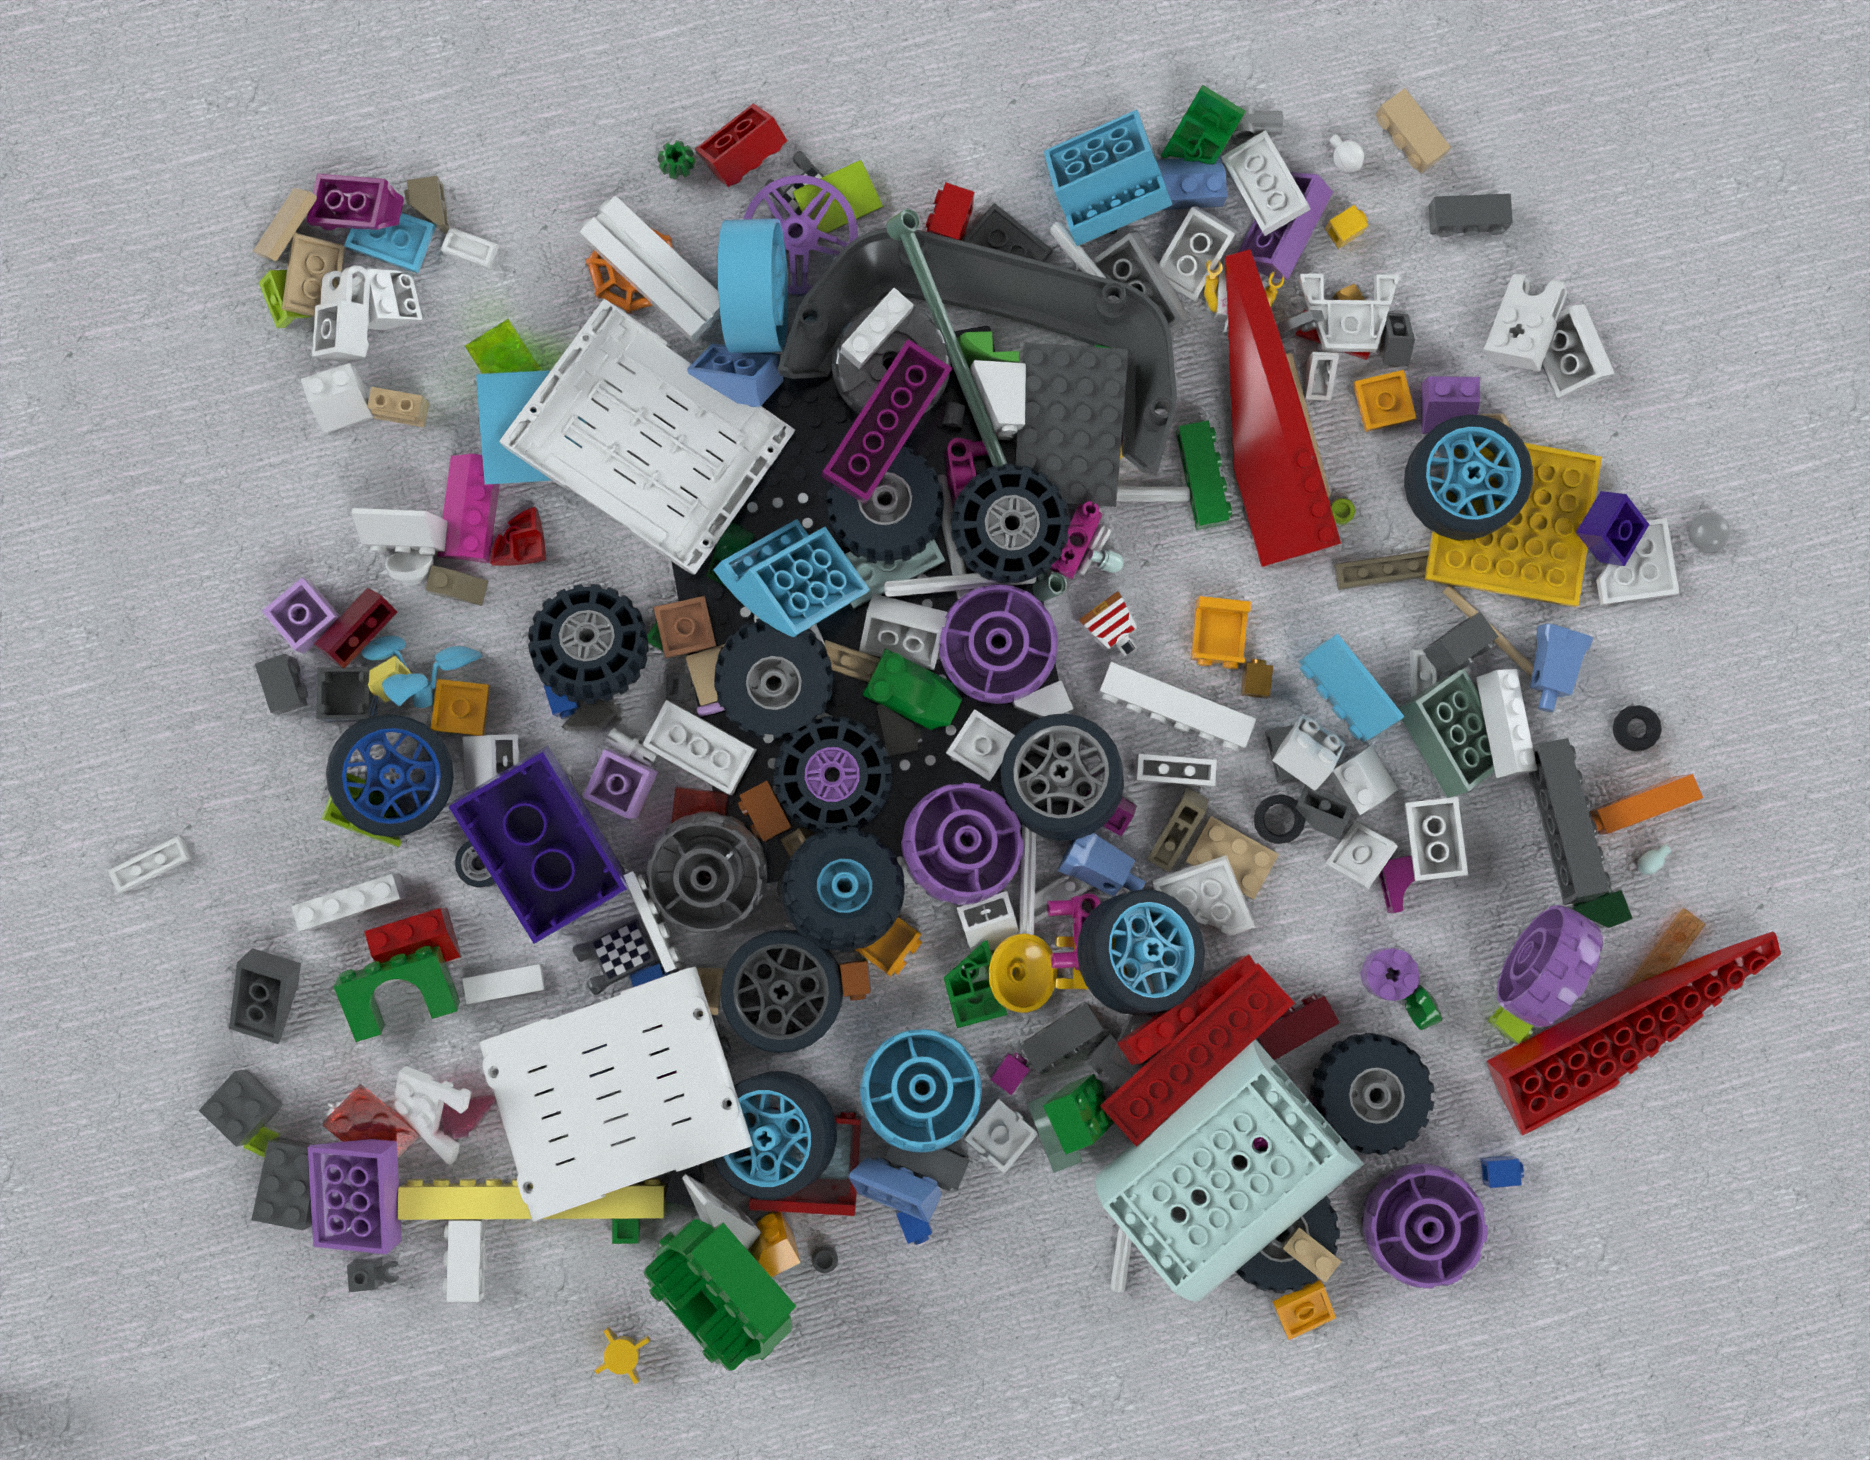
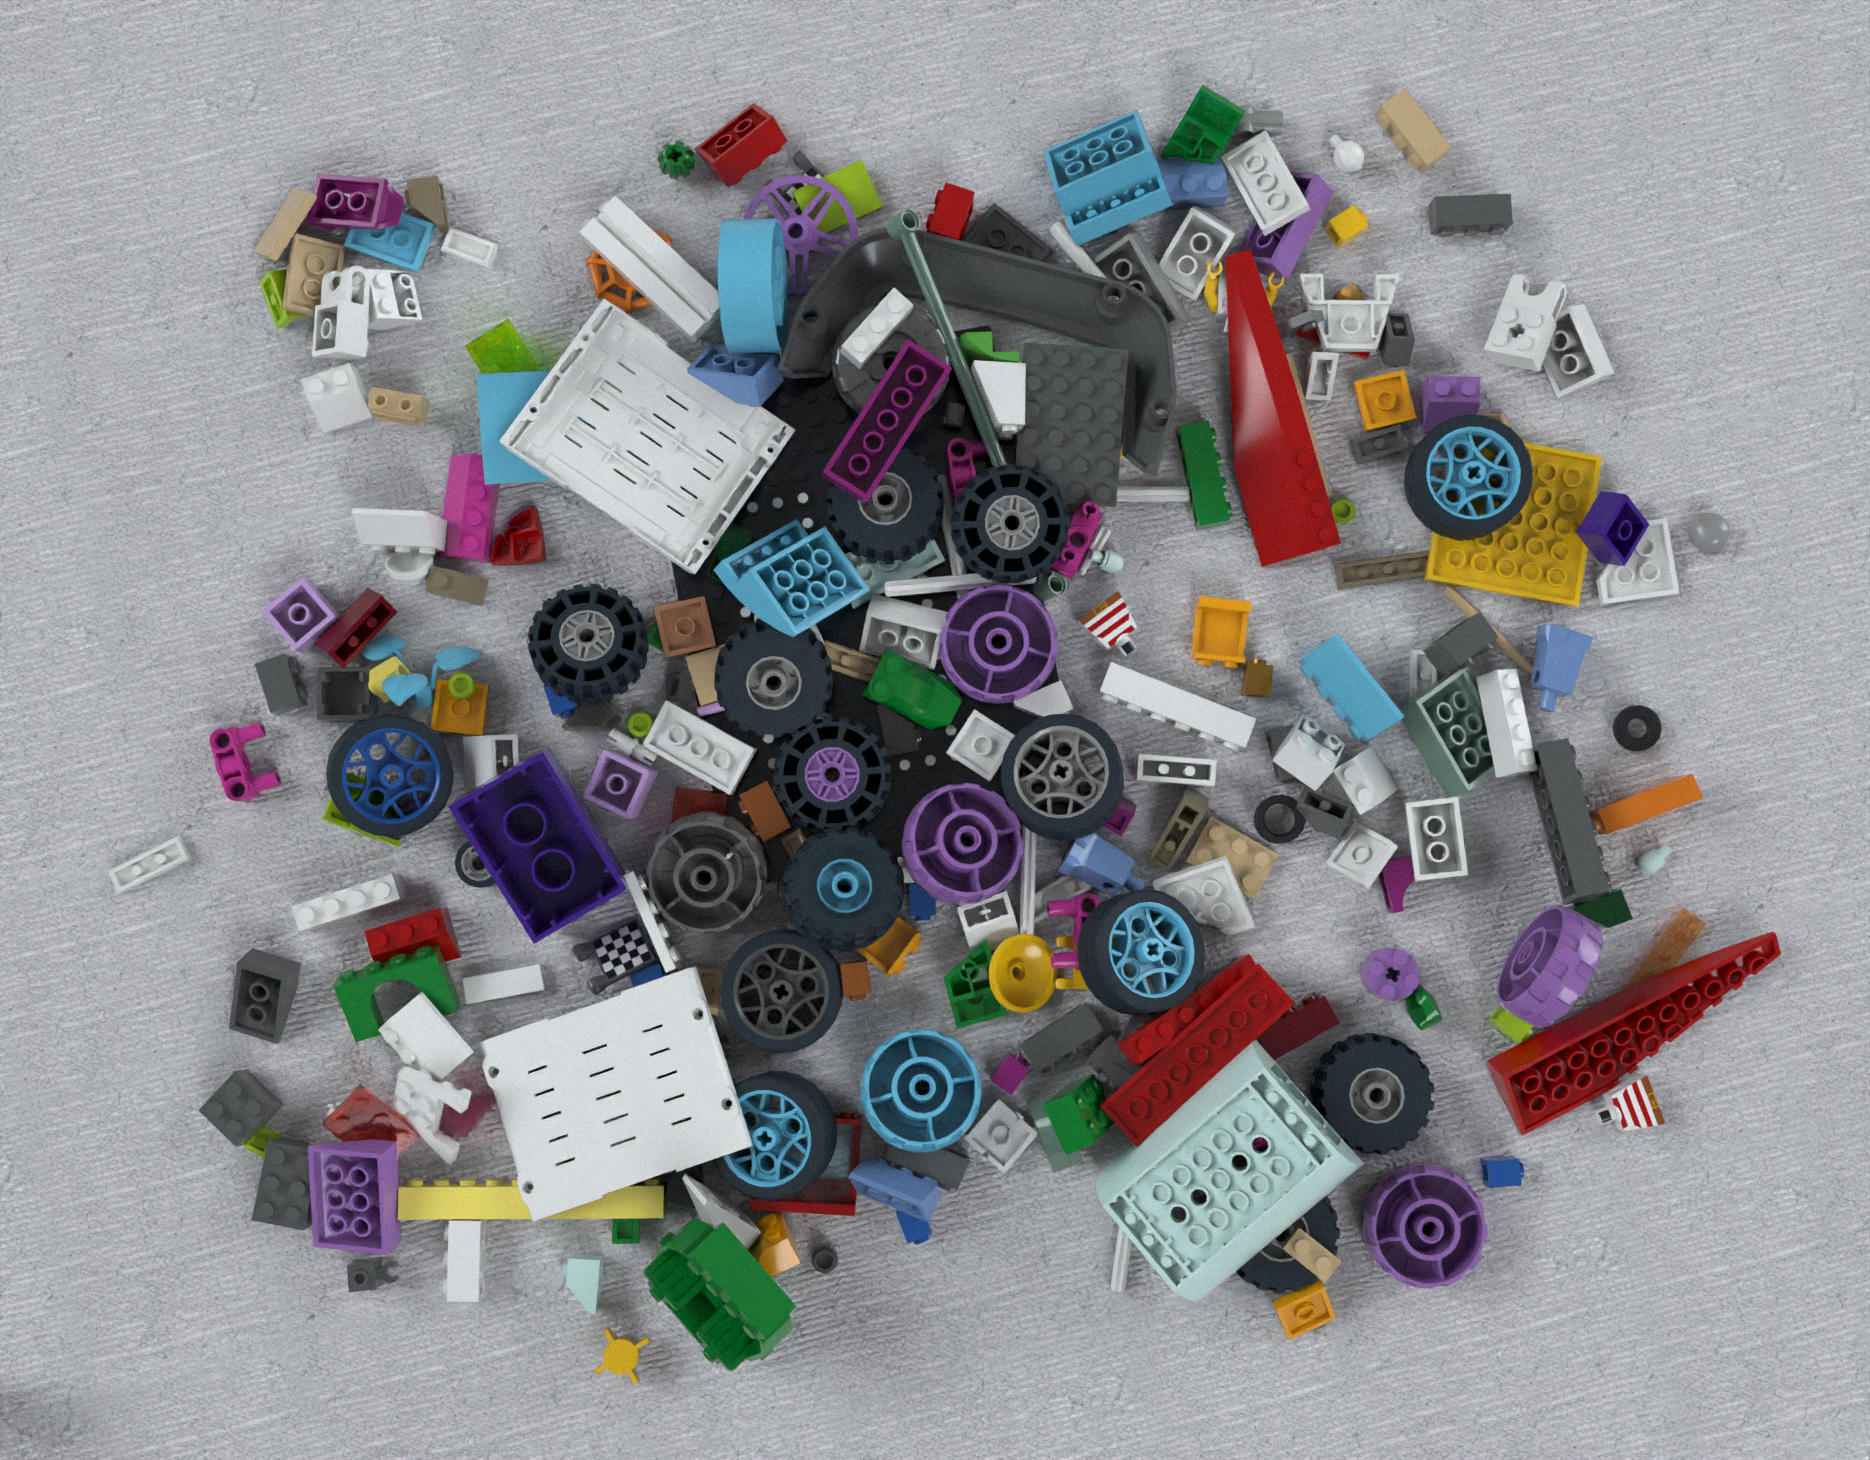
(234, 764): none -> dark pink piece
(425, 1039): none -> white slope
(462, 685): none -> lime tile
(584, 1279): none -> light aqua slope
(640, 724): none -> lime tile
(921, 904): none -> blue brick
(1378, 444): none -> dark grey plate
(1631, 1105): none -> torso

